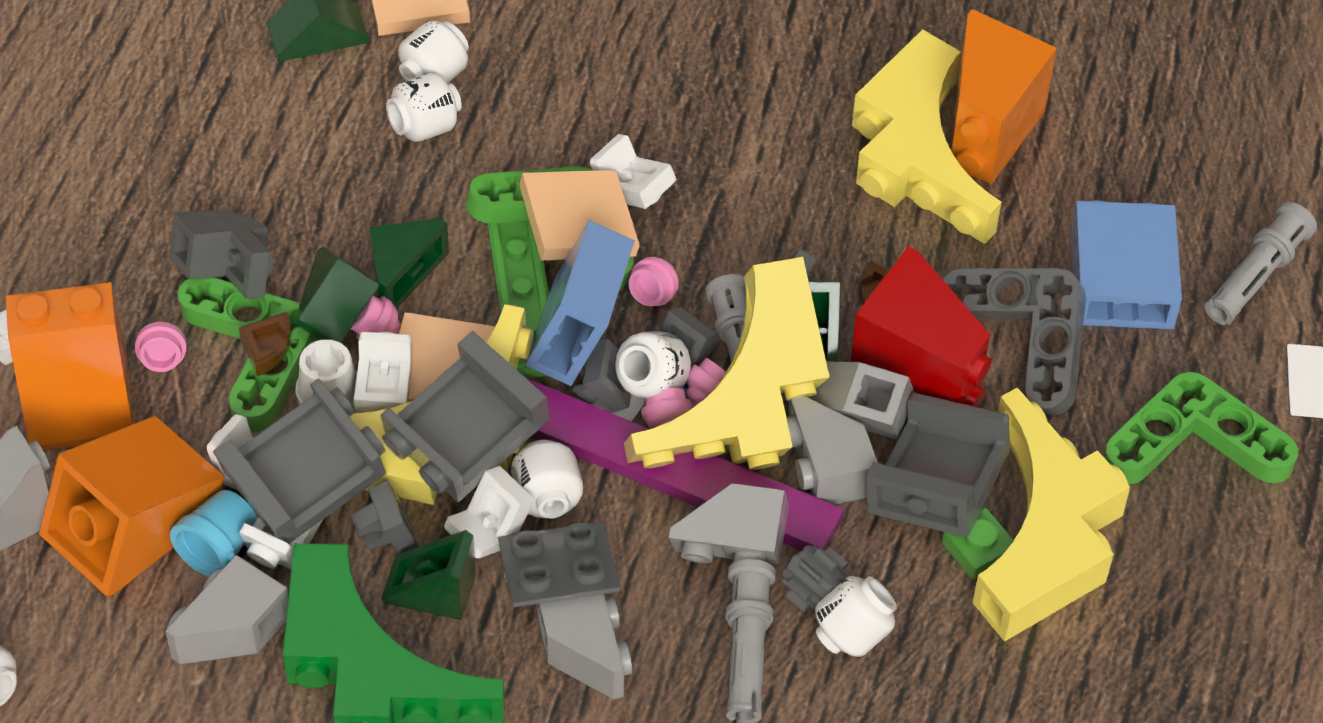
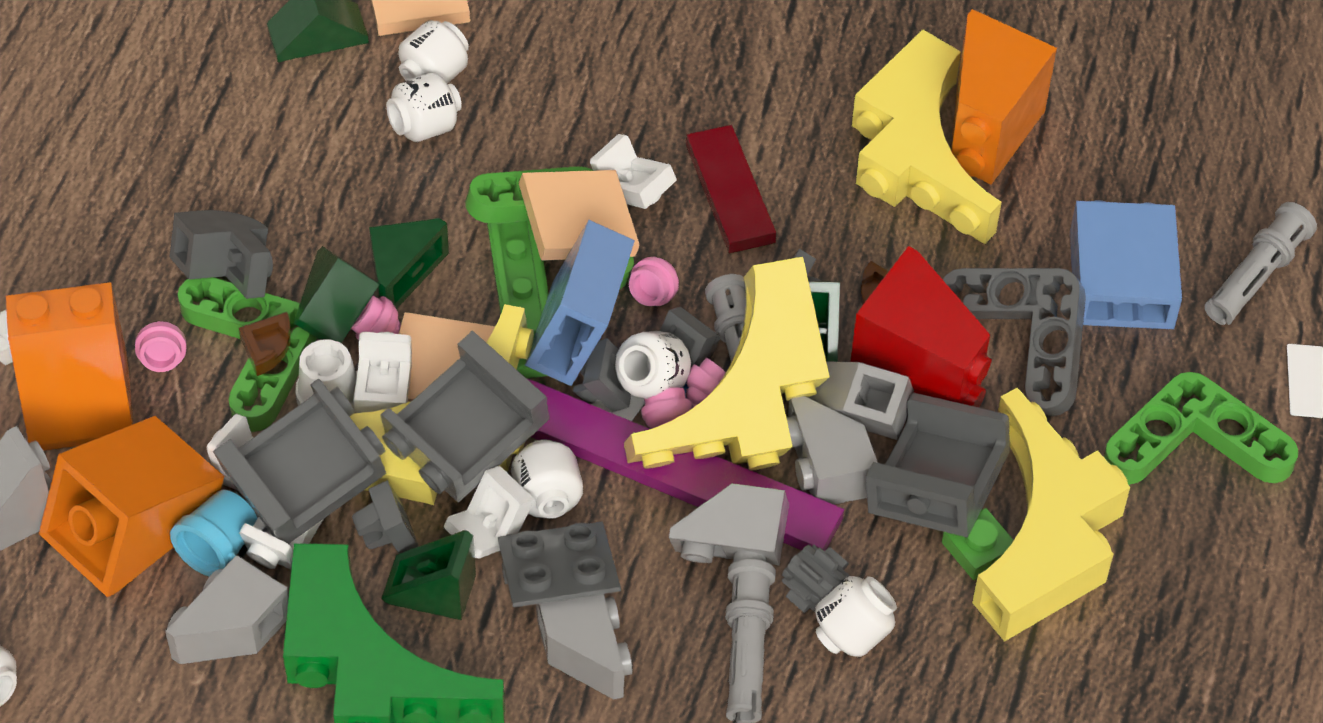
(730, 189): none -> dark red tile

